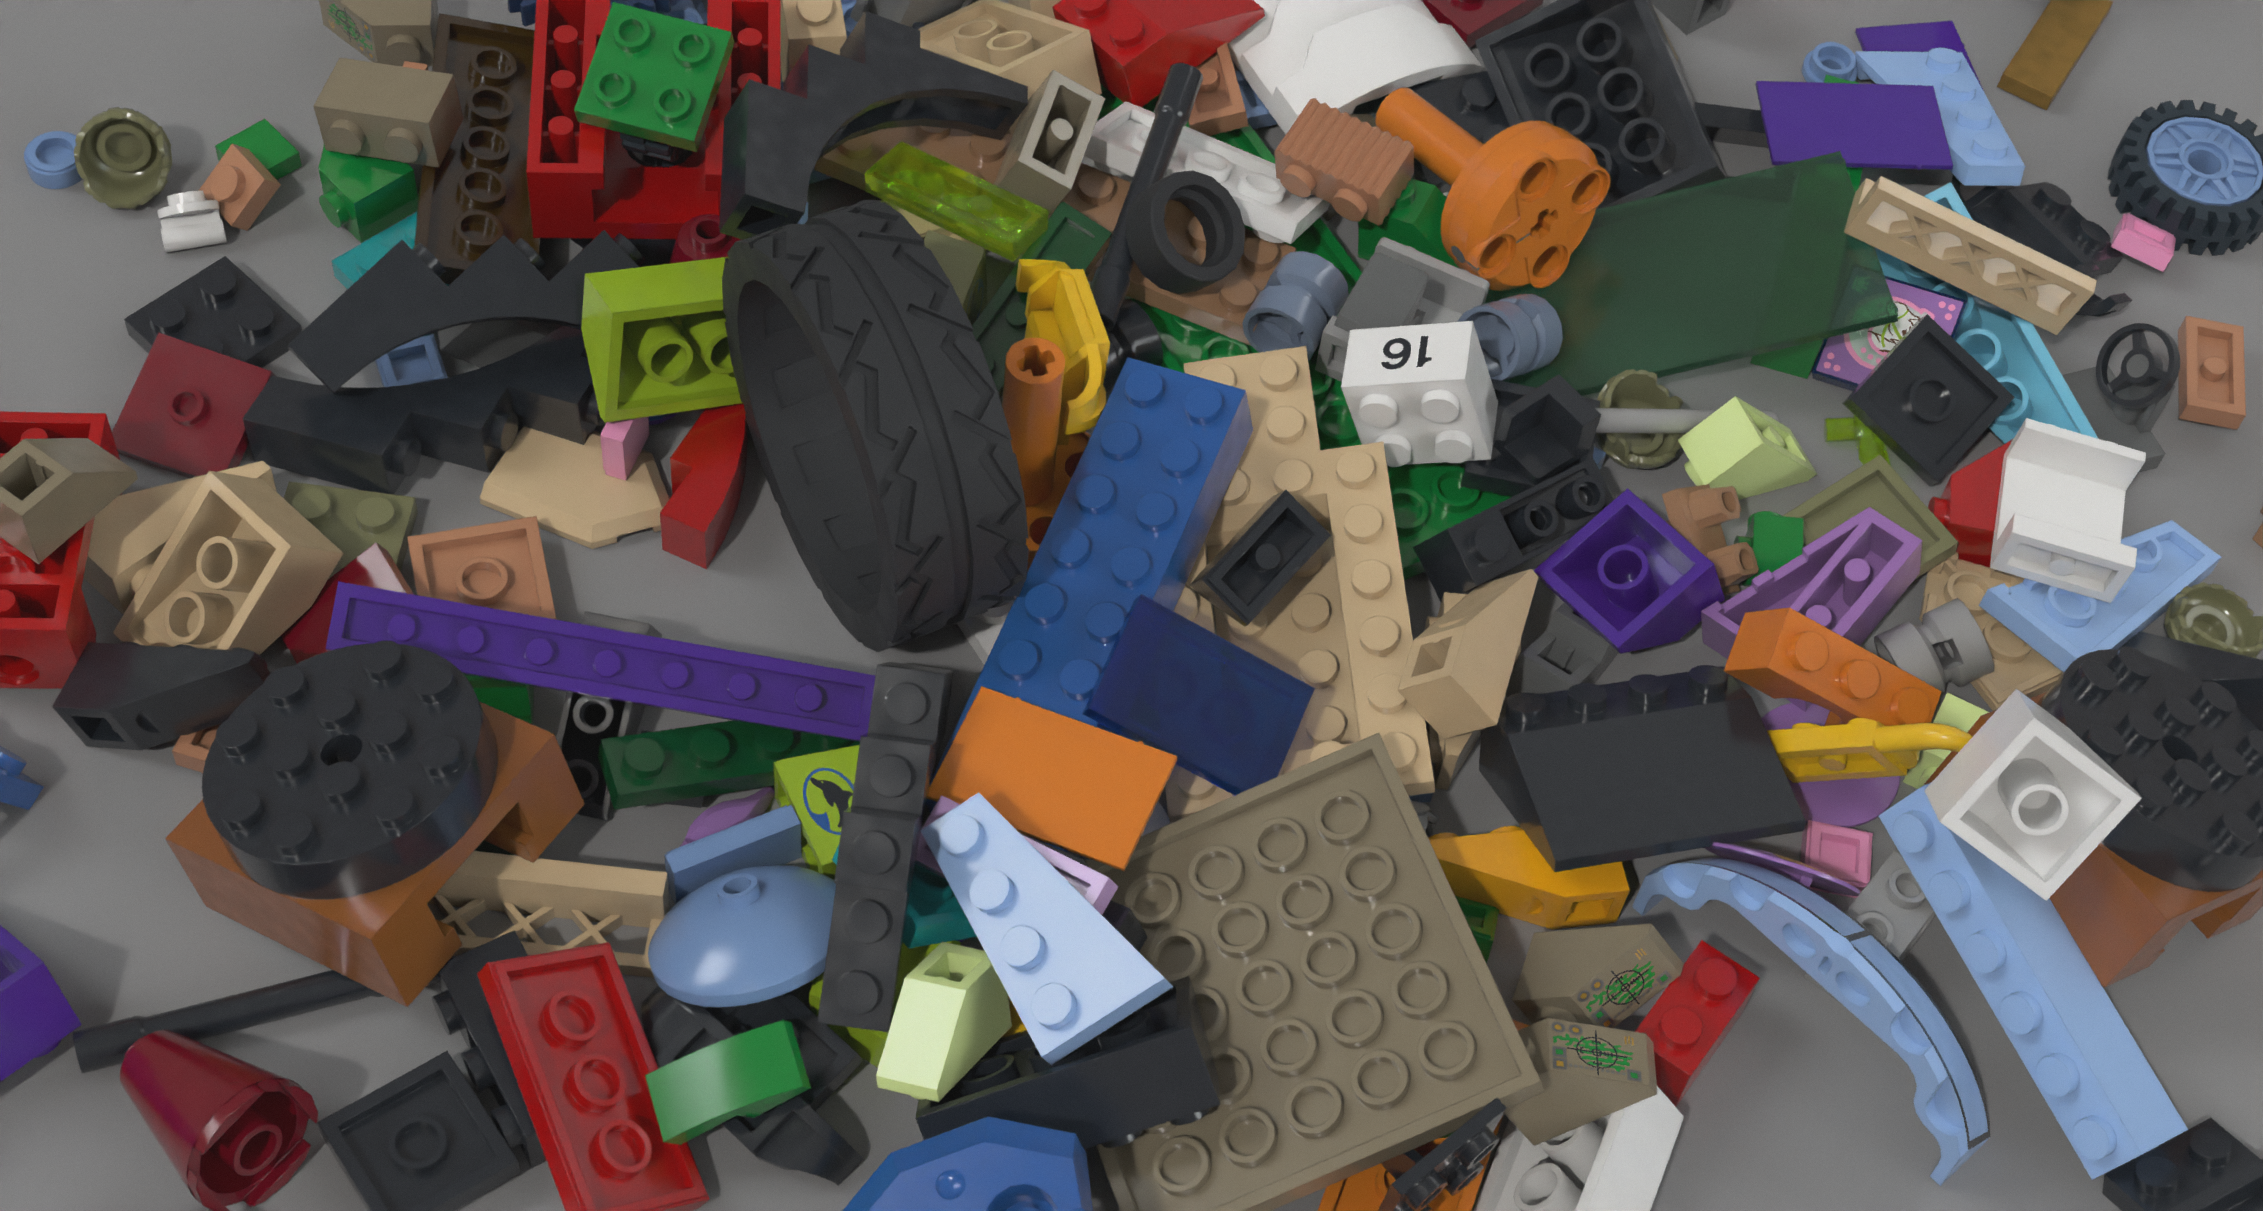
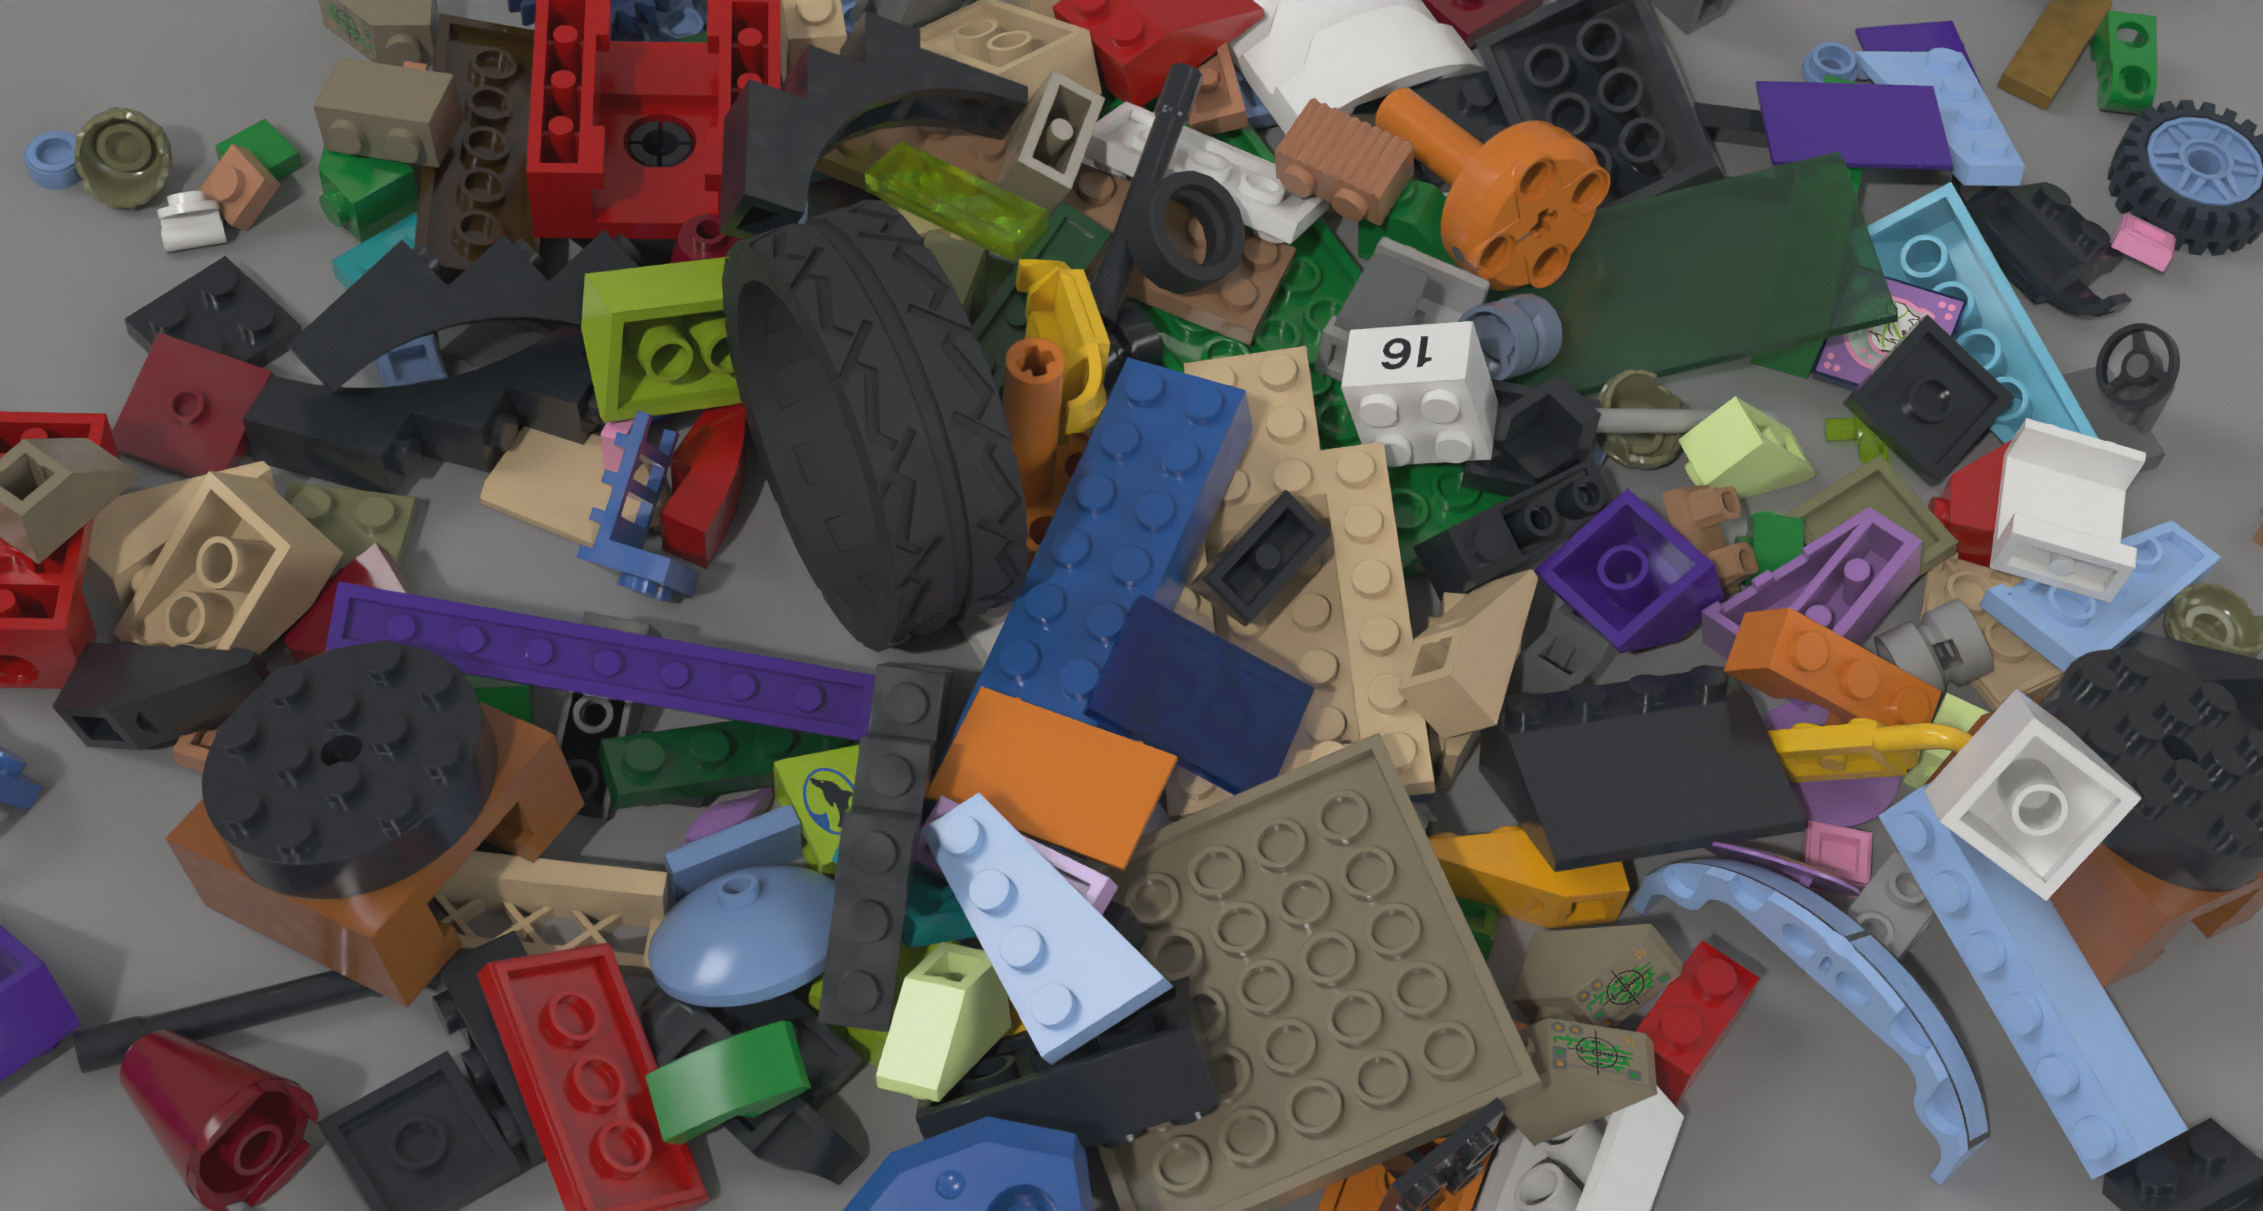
(485, 567): nougat plate -> none
(621, 541): none -> blue plate
(654, 80): green plate -> none
(1296, 304): sand blue wheel -> none
(1967, 254): tan fence -> none
(2123, 67): none -> green leg
(2211, 372): nougat plate -> none

